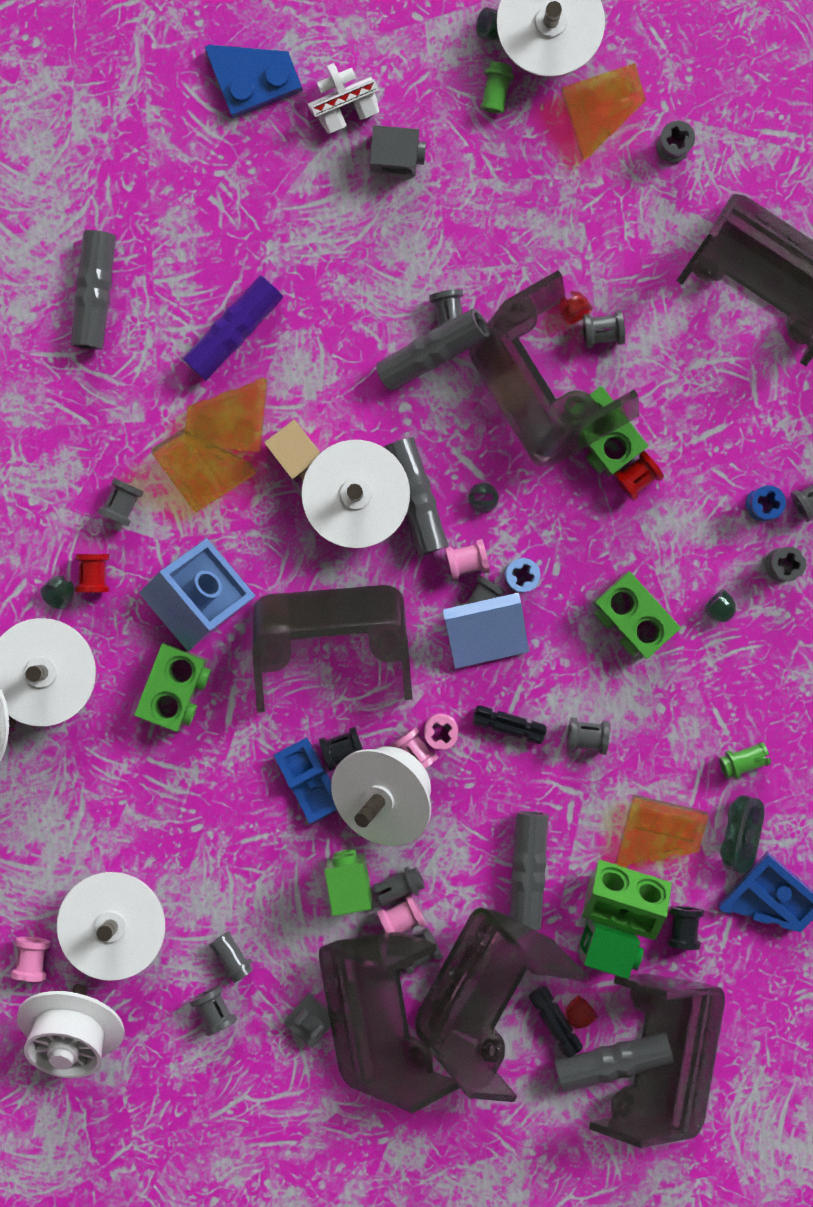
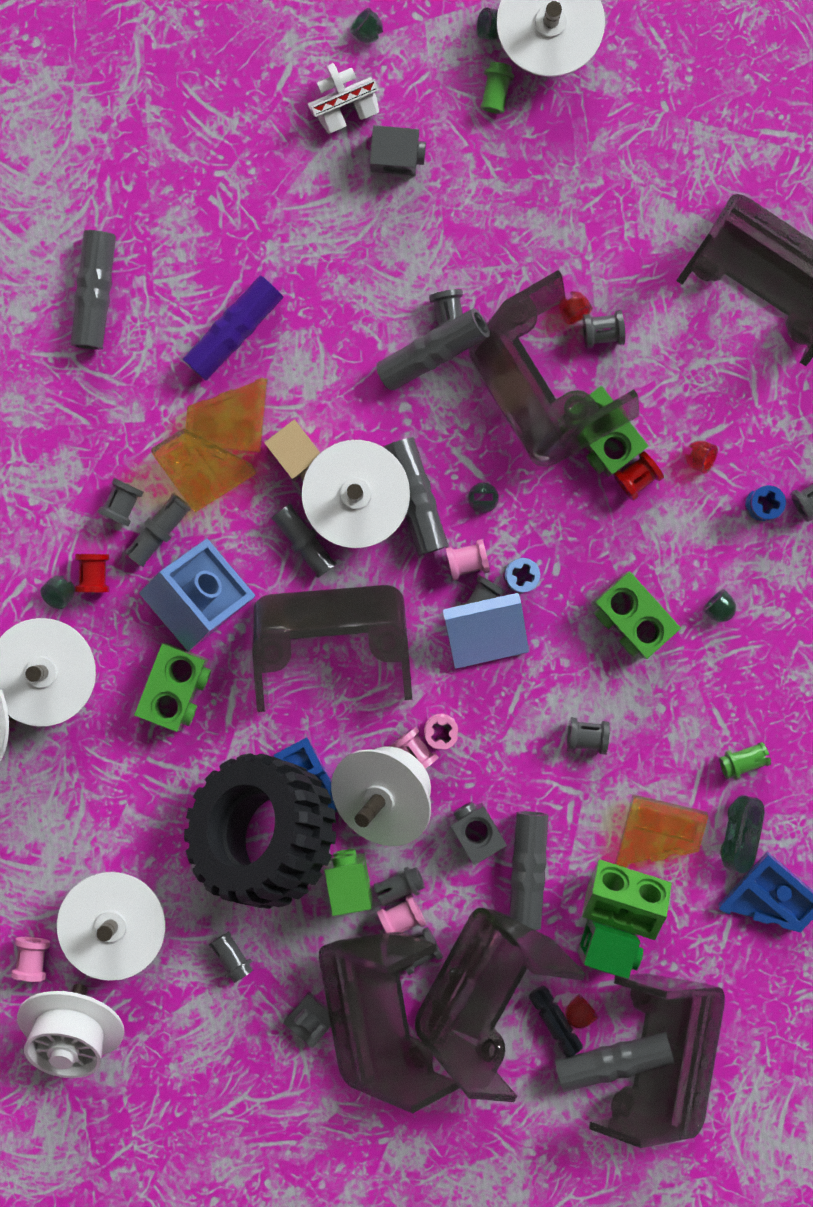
(158, 529): none -> dark grey pin
(213, 1010): dark grey bush -> none
(221, 822): none -> black tyre
(252, 76): blue wing -> none
(303, 540): none -> dark grey pin
(339, 747): black bush -> none
(367, 26): none -> hinge
(484, 847): none -> dark grey brick
(509, 724): black axle -> none
(602, 105): wing -> none
(679, 130): dark grey bush -> none
(685, 927): black bush -> none
(702, 456): none -> clear red hinge
(794, 556): dark grey bush -> none

